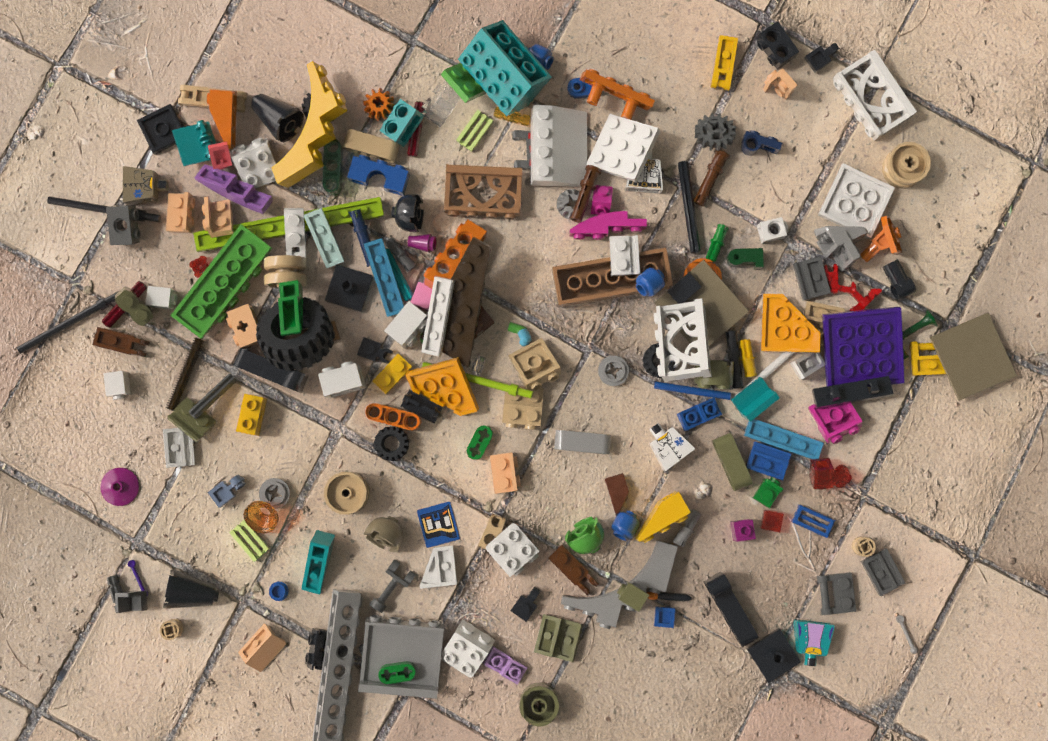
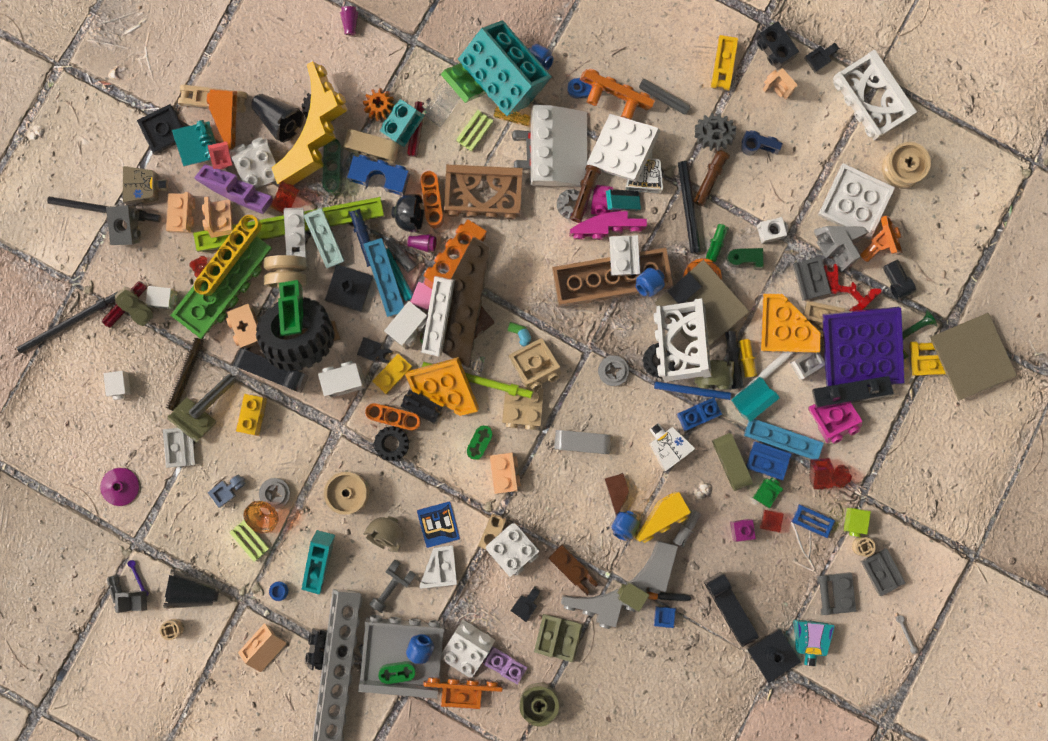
(118, 342): reddish brown hinge -> none
(228, 245): none -> yellow beam
(284, 197): none -> clear red bracket
(349, 19): none -> magenta cone
(420, 649): none -> blue head
(432, 190): none -> orange beam
(462, 694): none -> orange bracket
(586, 537): bright green cylinder -> none
(623, 200): none -> teal tile
(664, 96): none -> dark grey axle
(856, 521): none -> lime brick

